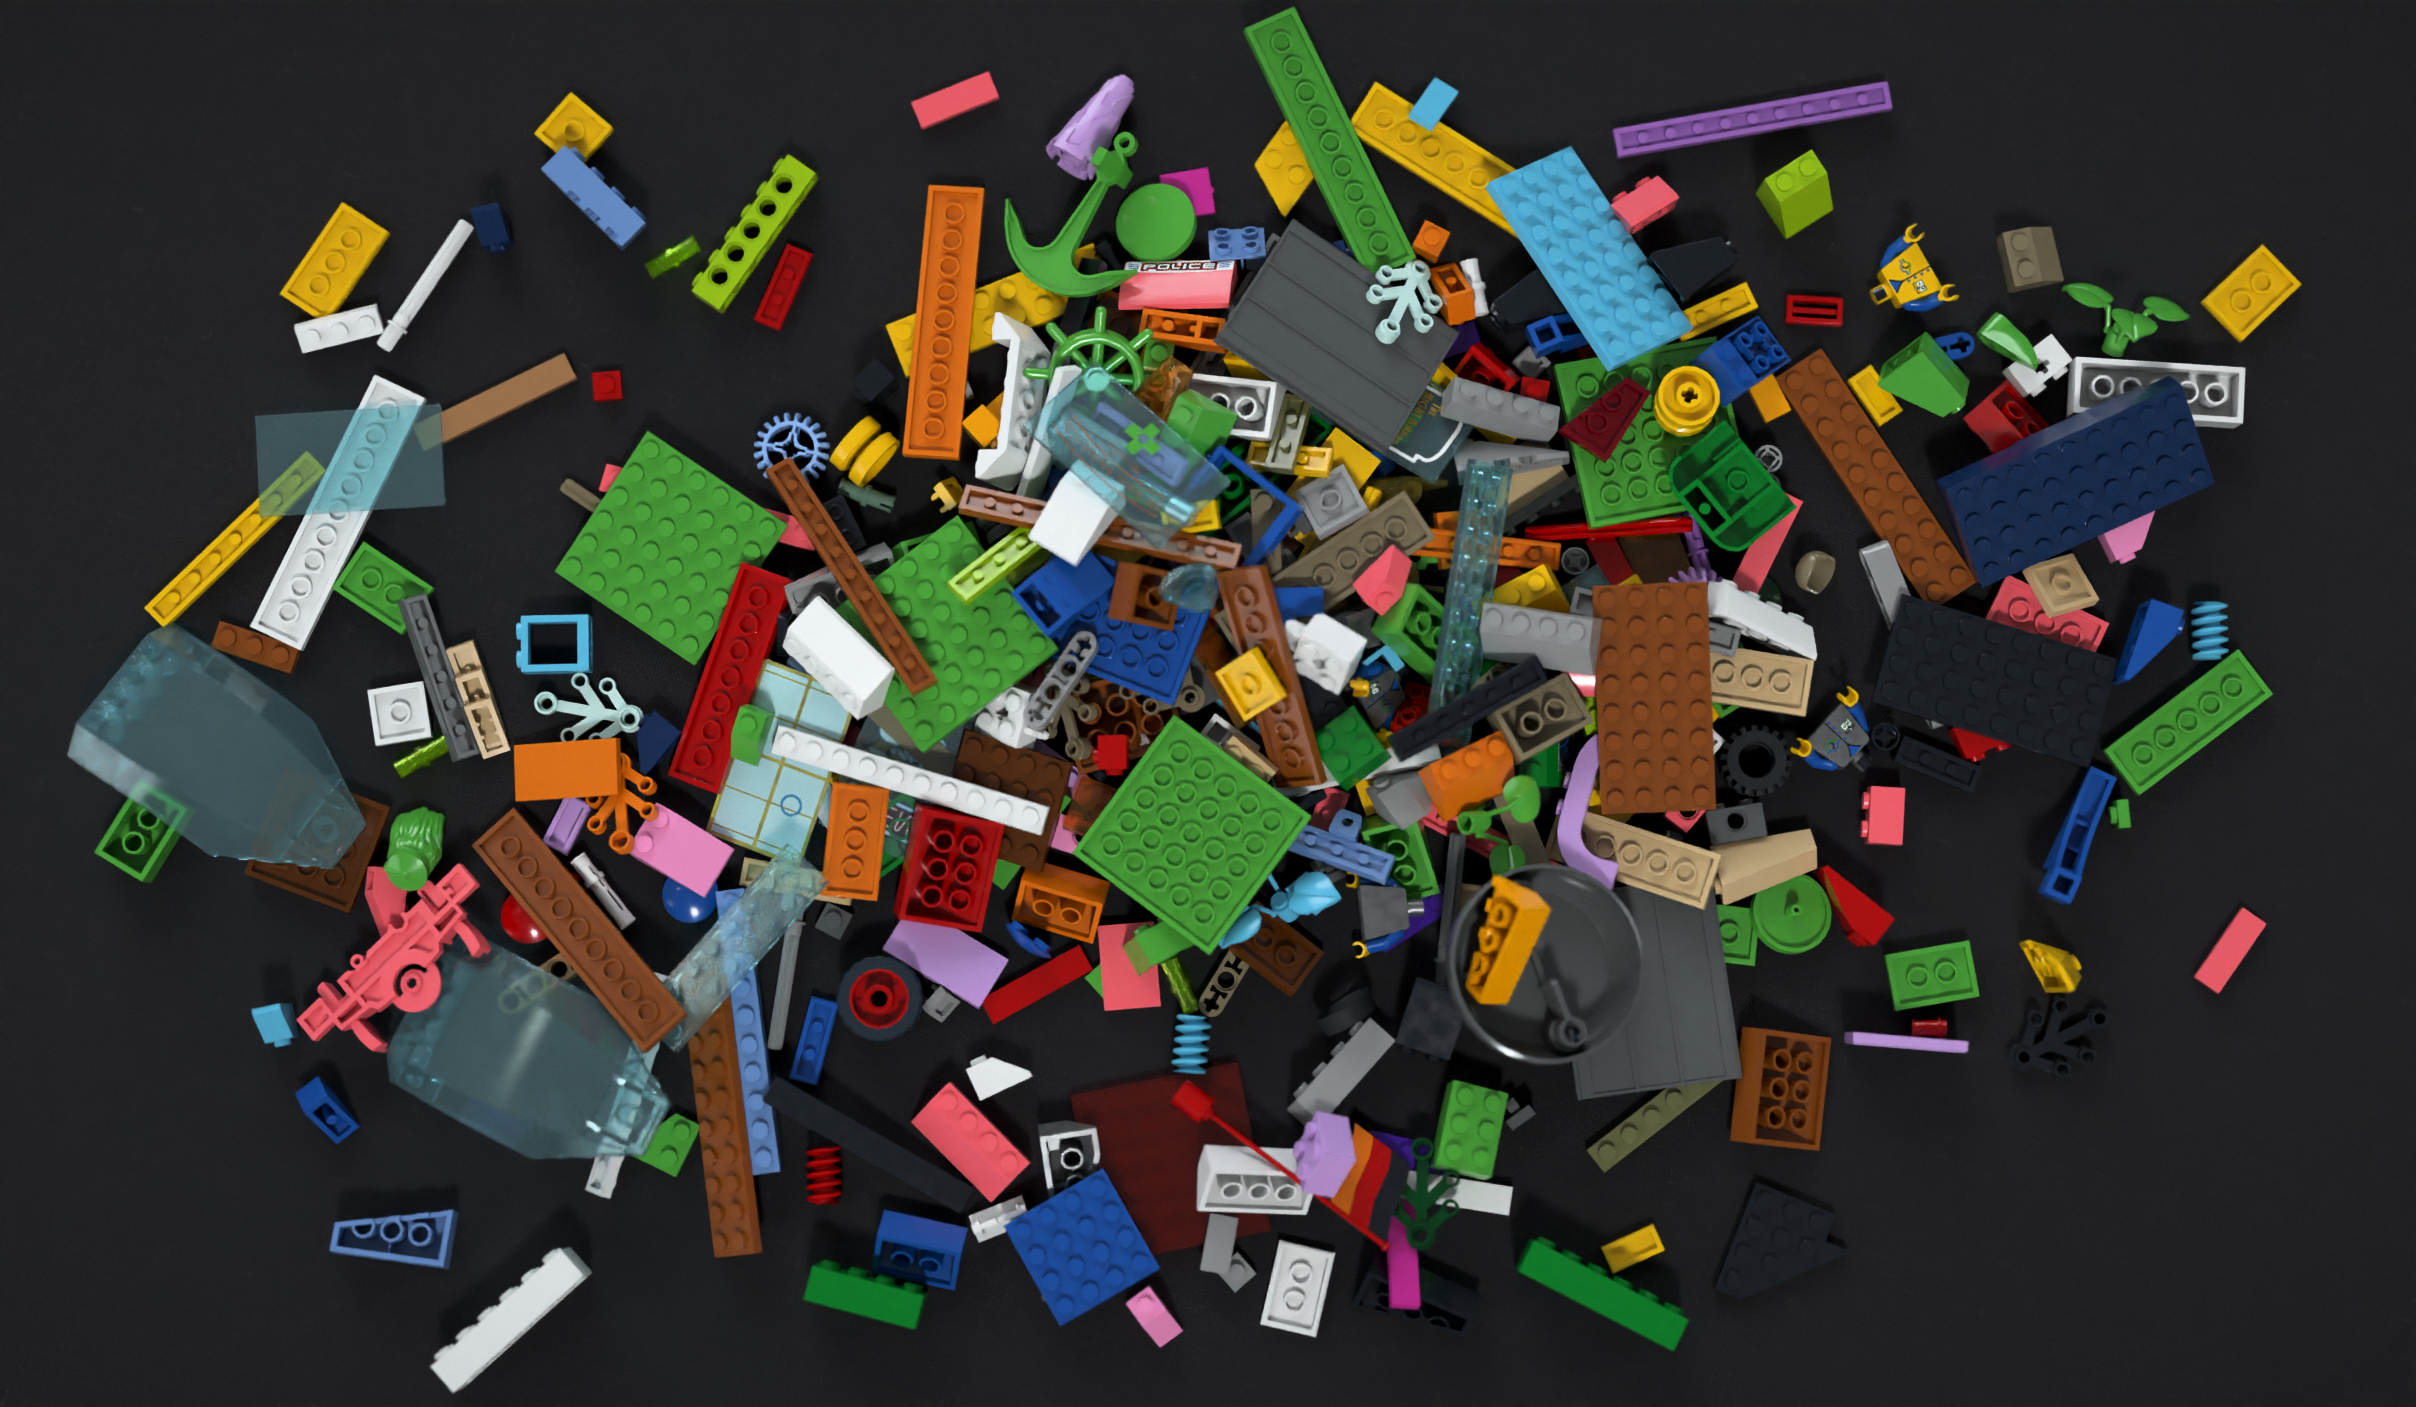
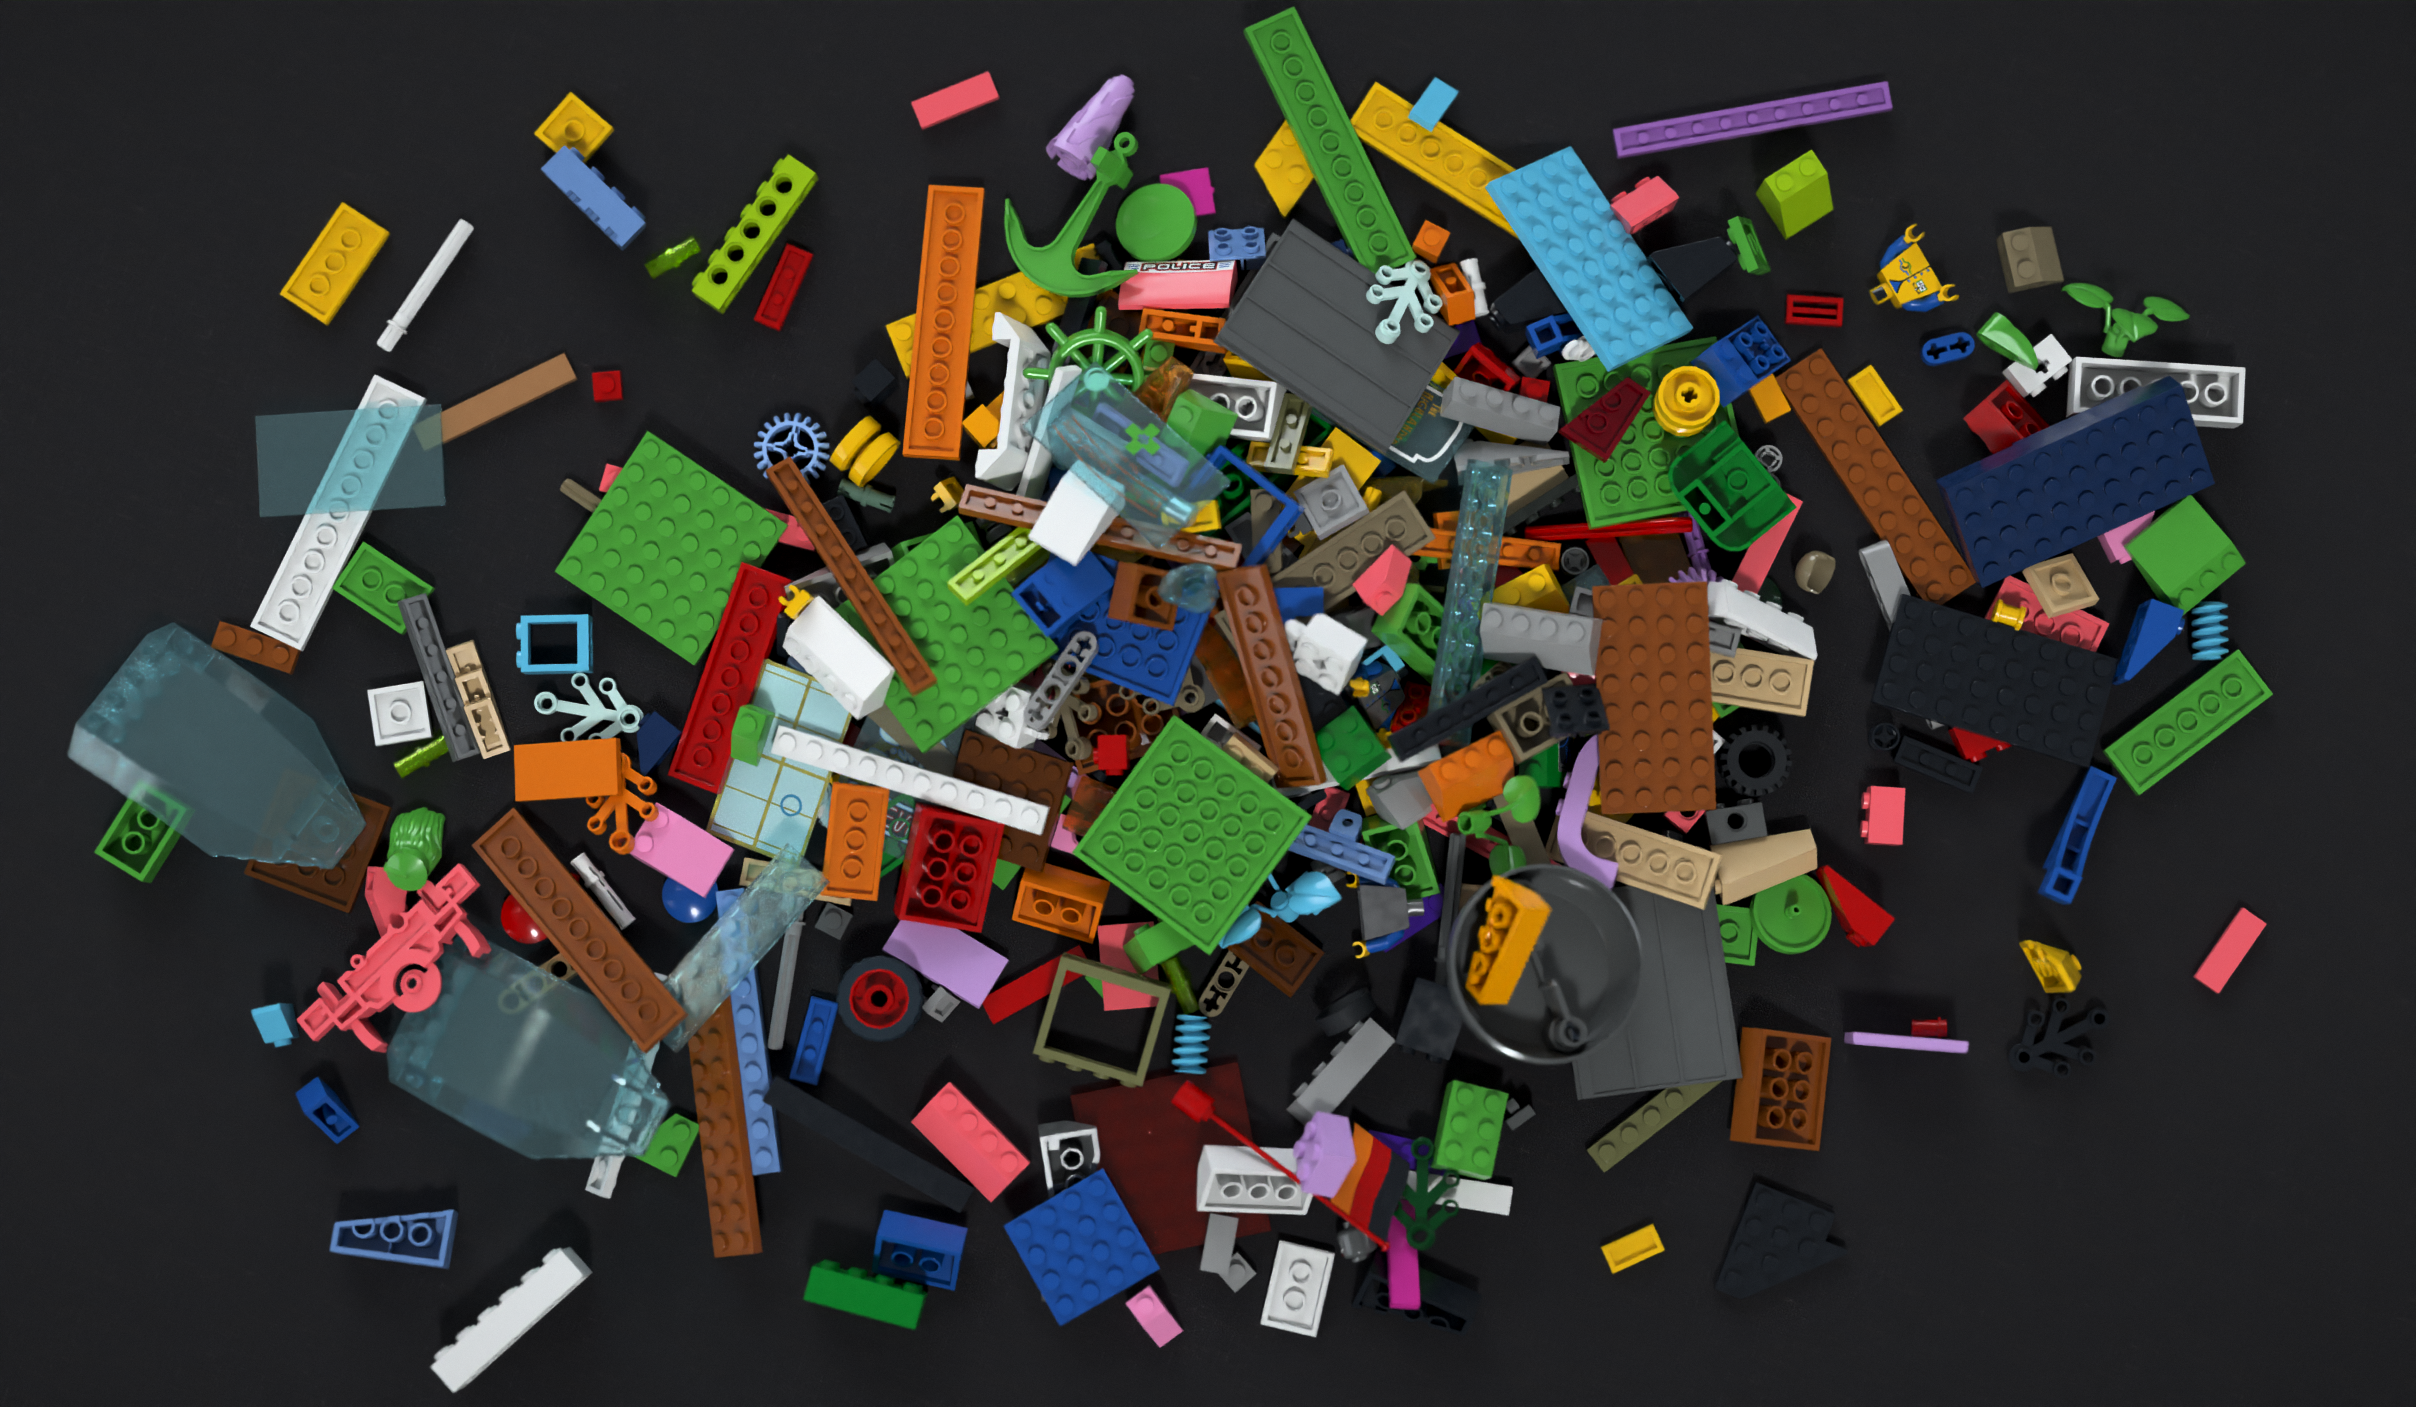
(210, 565): yellow plate -> none
(339, 328): white plate -> none
(493, 227): dark blue slope -> none
(567, 825): lavender tile -> none
(799, 602): none -> yellow tile
(824, 1175): red piece -> none
(991, 1221): white hinge -> none
(994, 1075): white slope -> none
(1020, 934): blue dish -> none
(1115, 976): none -> olive window
(1251, 684): yellow plate -> none
(1354, 1243): none -> dark grey head
(1575, 711): none -> black hinge
(1578, 350): none -> white piece
(1606, 1296): green brick -> none
(1719, 310): yellow plate -> none
(1752, 254): none -> bright green plate
(1838, 738): torso -> none
(1925, 377): bright green slope -> none
(1931, 975): bright green plate -> none
(2008, 614): none -> yellow bush
(2119, 814): bright green plate -> none
(2184, 555): none -> bright green slope
(2251, 293): yellow tile -> none

